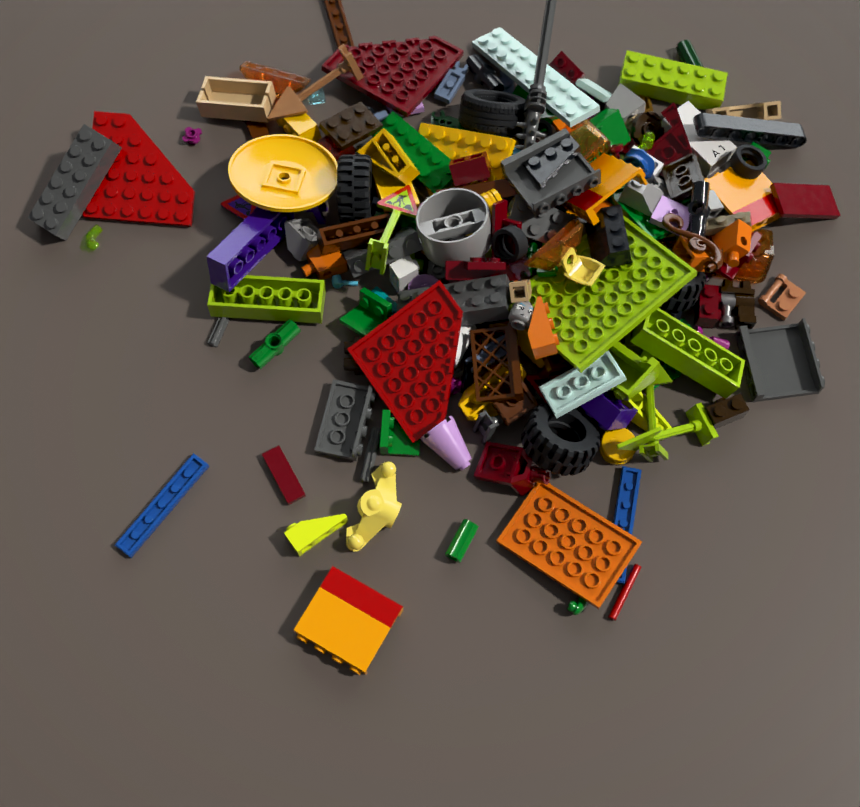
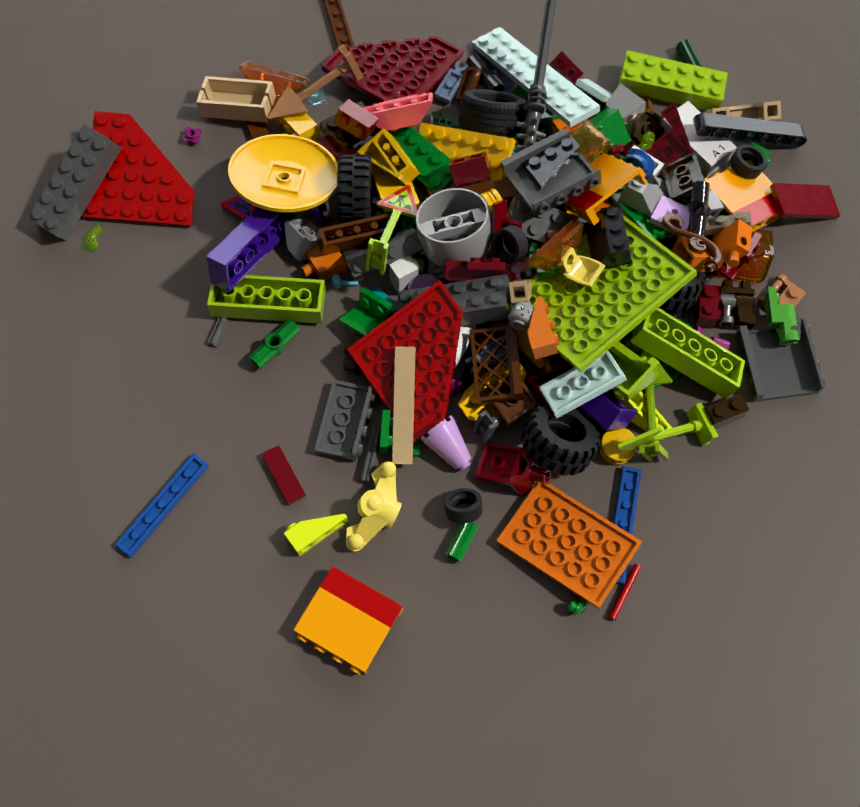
(355, 120): none -> dark red brick
(401, 111): none -> coral wedge
(403, 405): none -> tan tile
(465, 515): none -> black tyre
(469, 81): none -> reddish brown tile
(782, 318): none -> bright green plate

